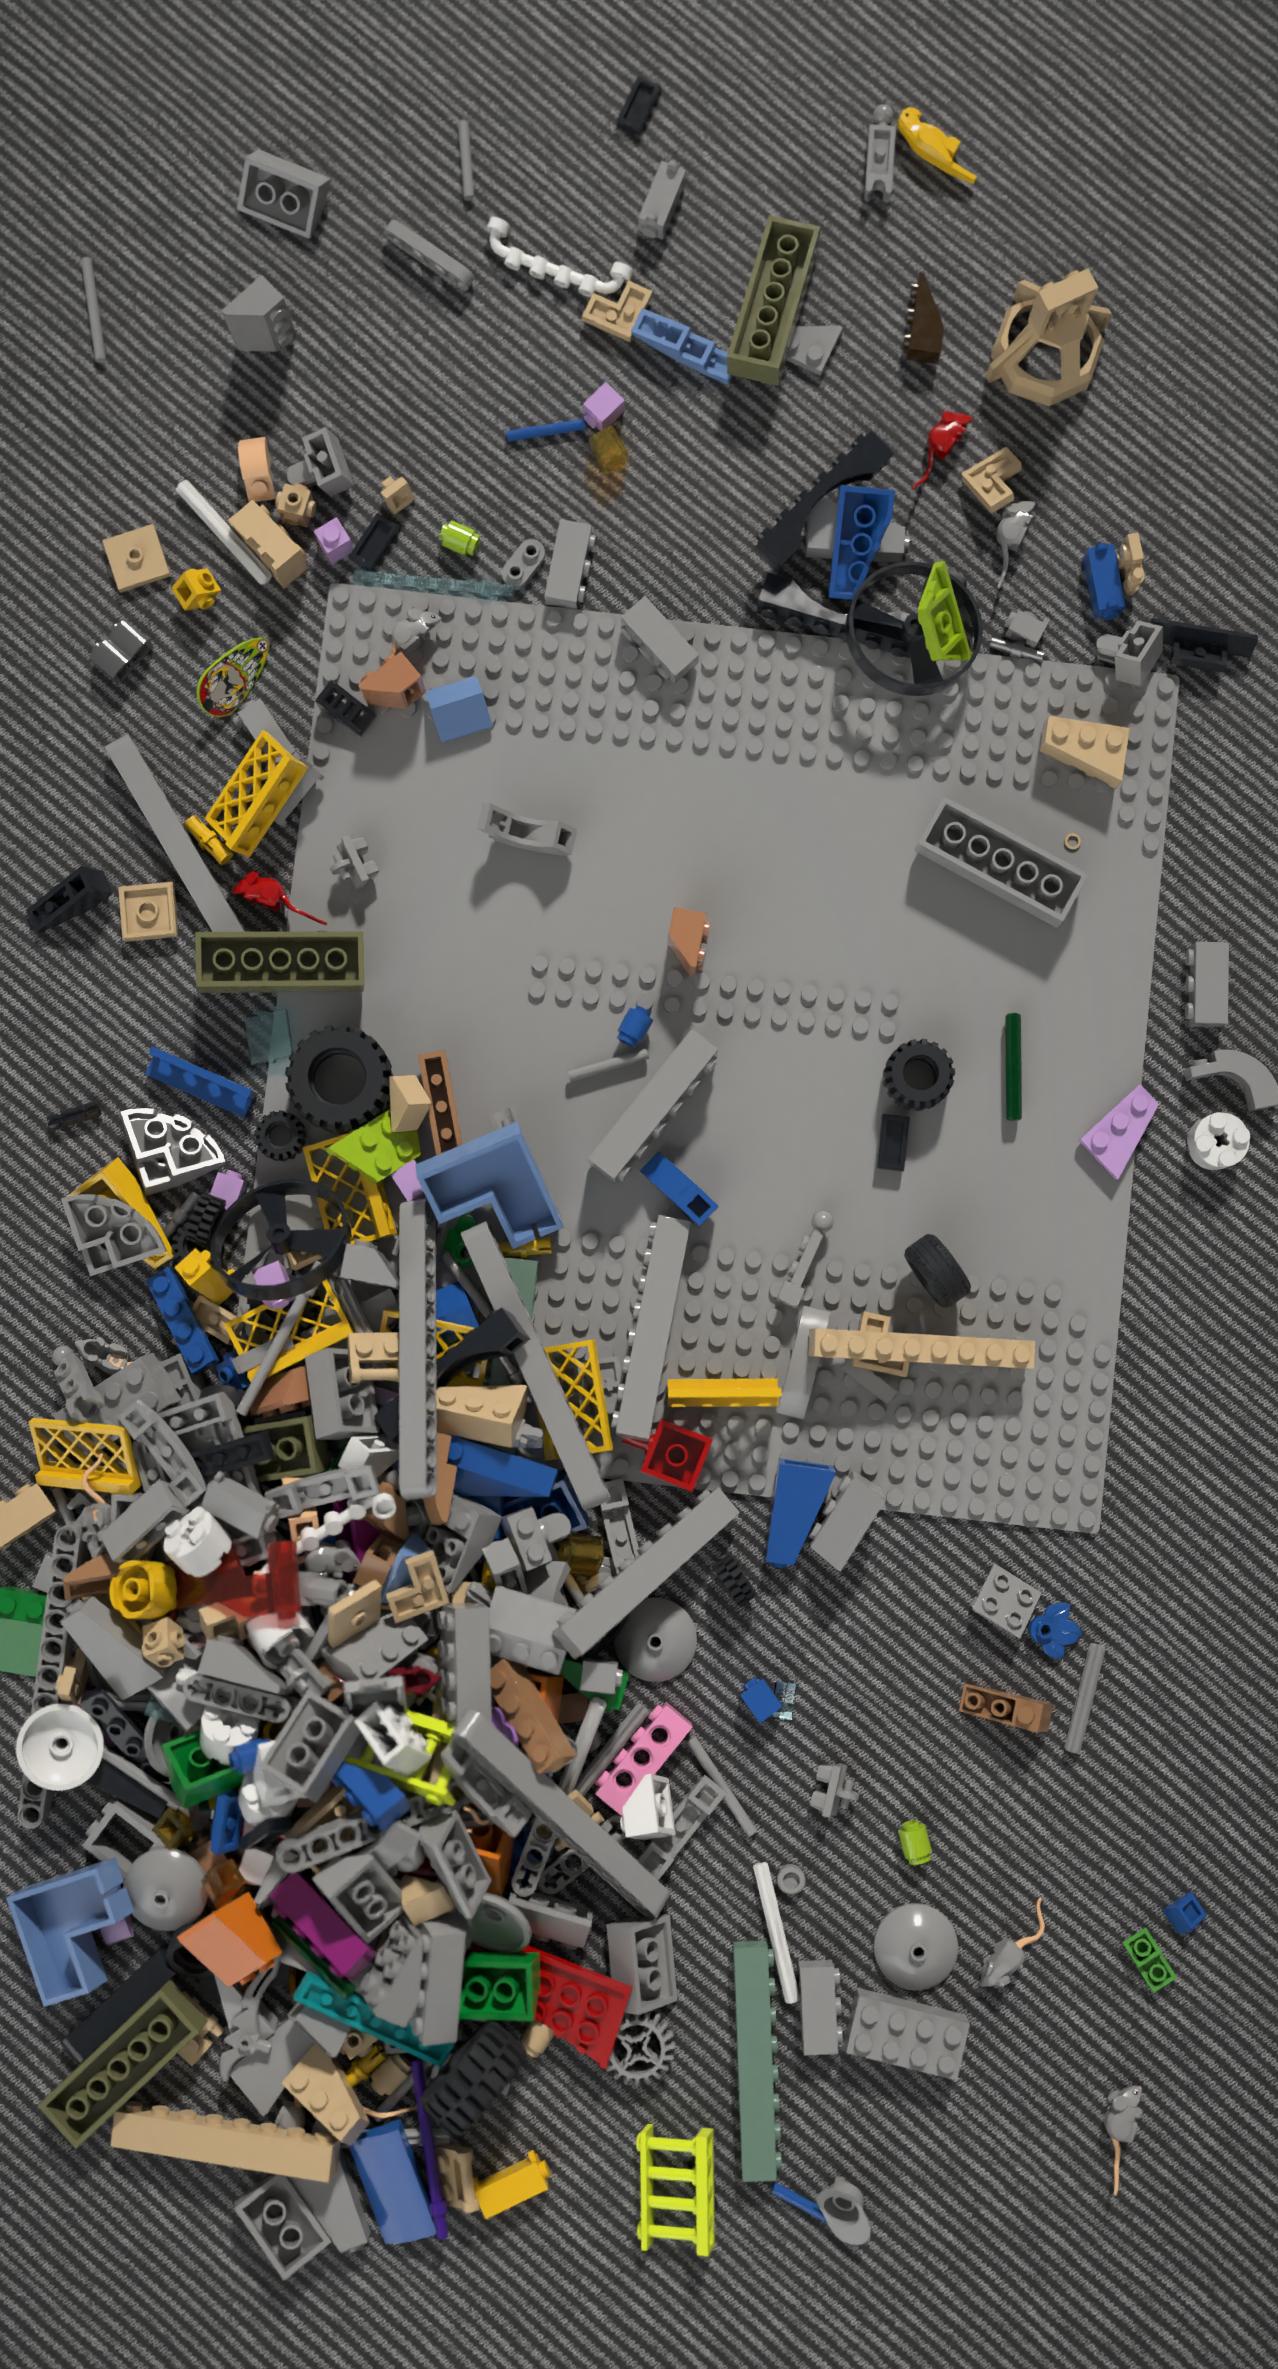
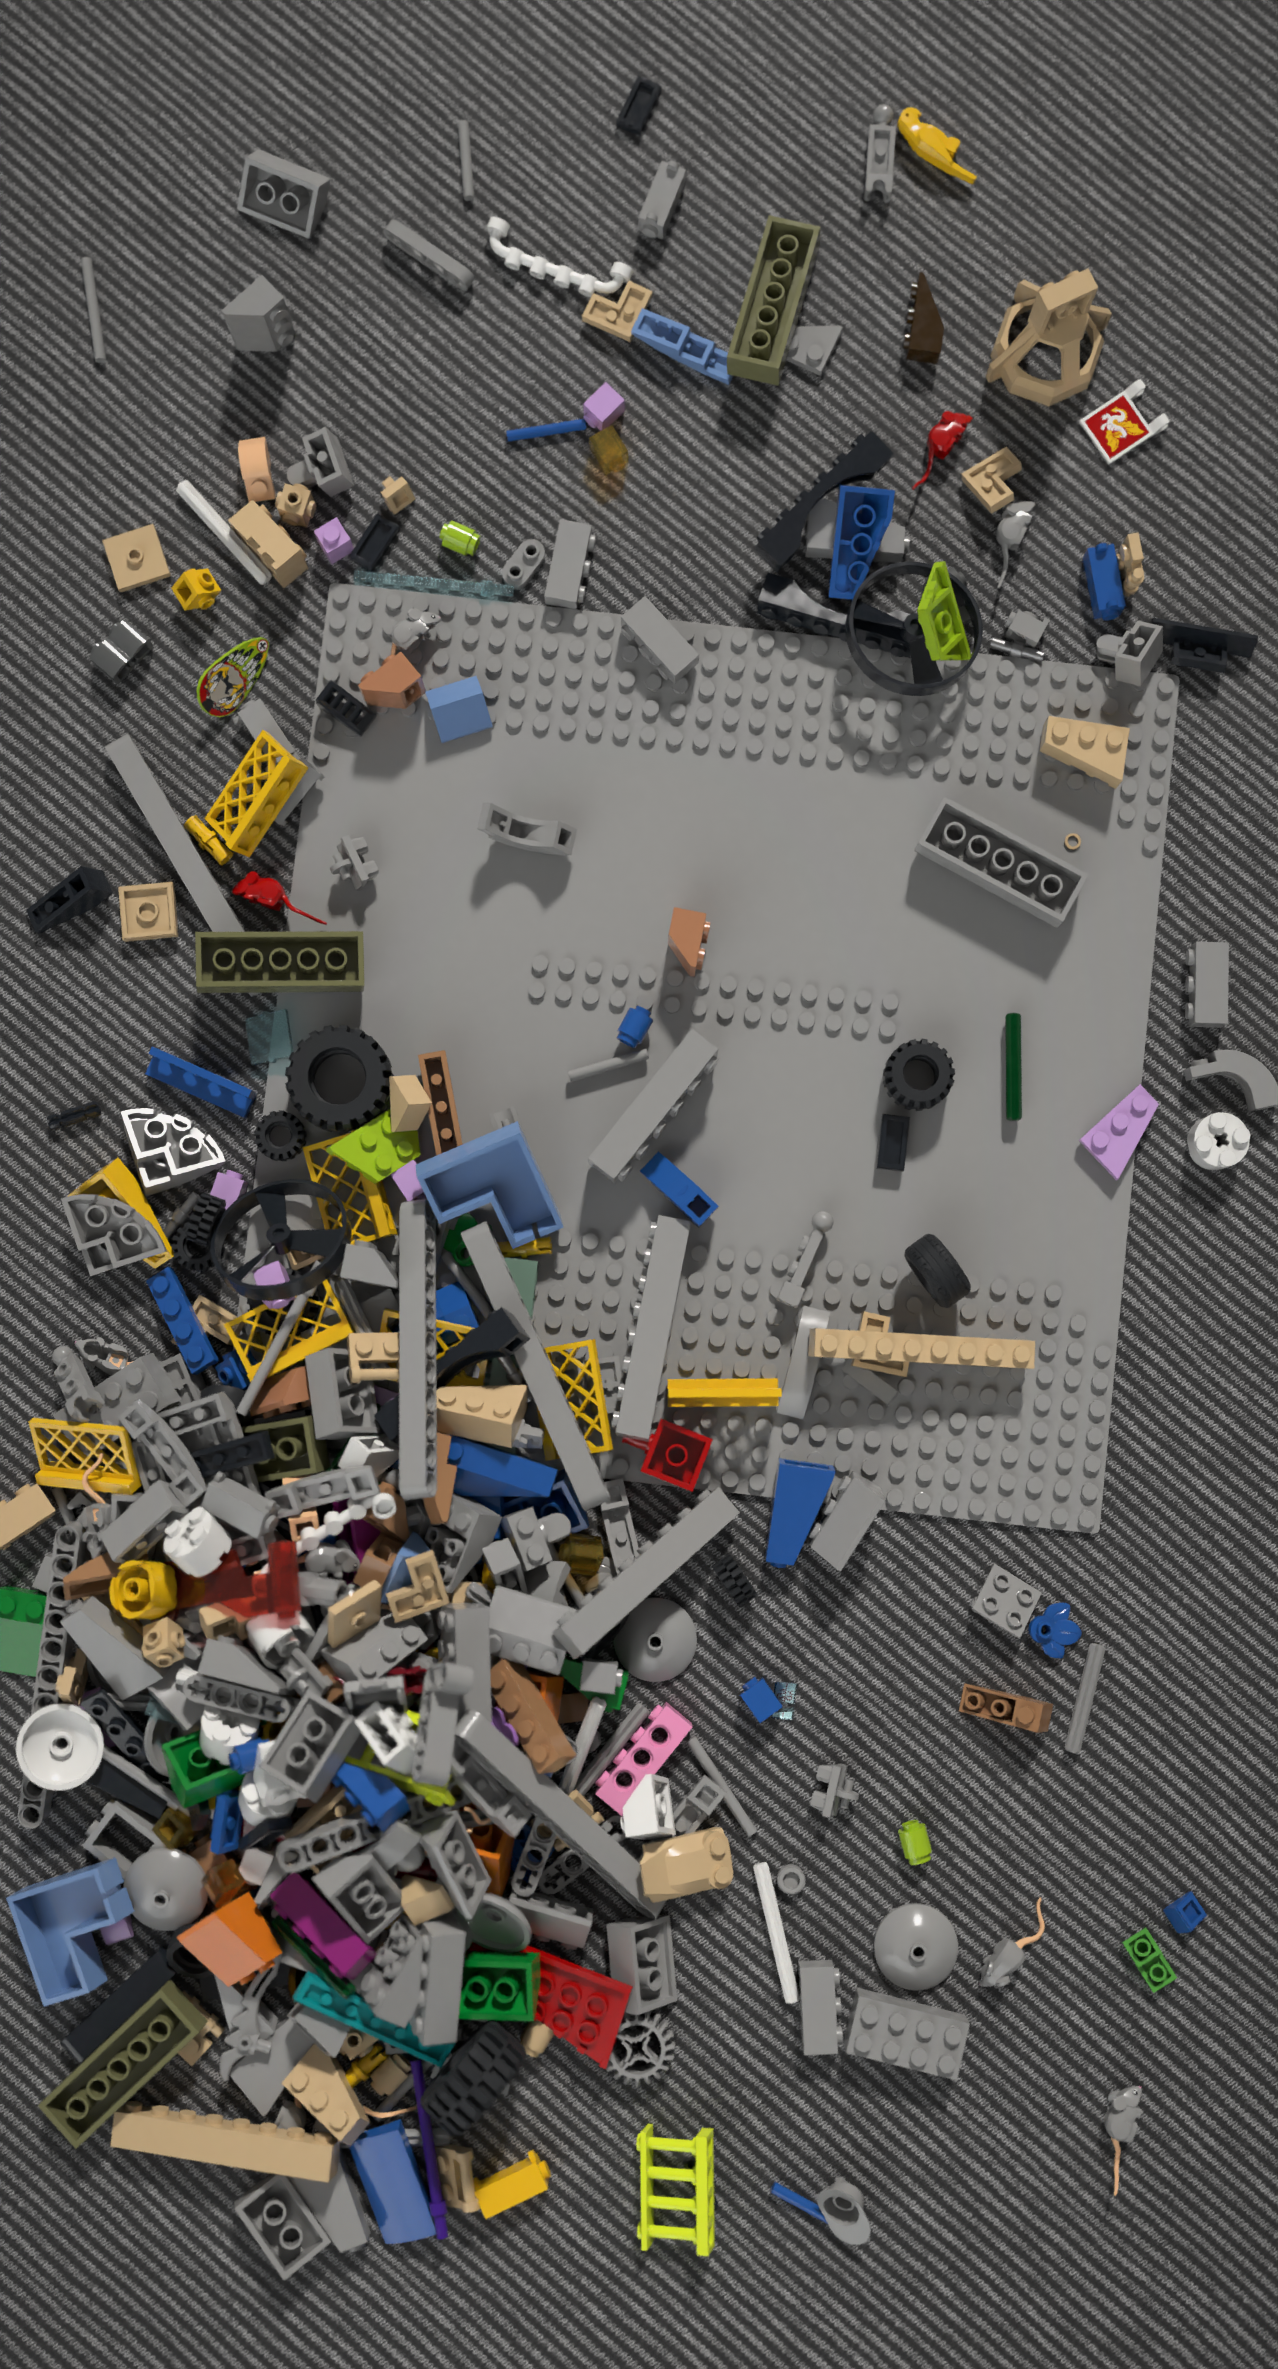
(203, 1276): yellow brick -> none
(255, 1356): light grey piece -> none
(438, 1721): none -> light grey beam
(686, 1864): none -> tan slope
(754, 2061): sand green brick -> none
(1119, 426): none -> flag

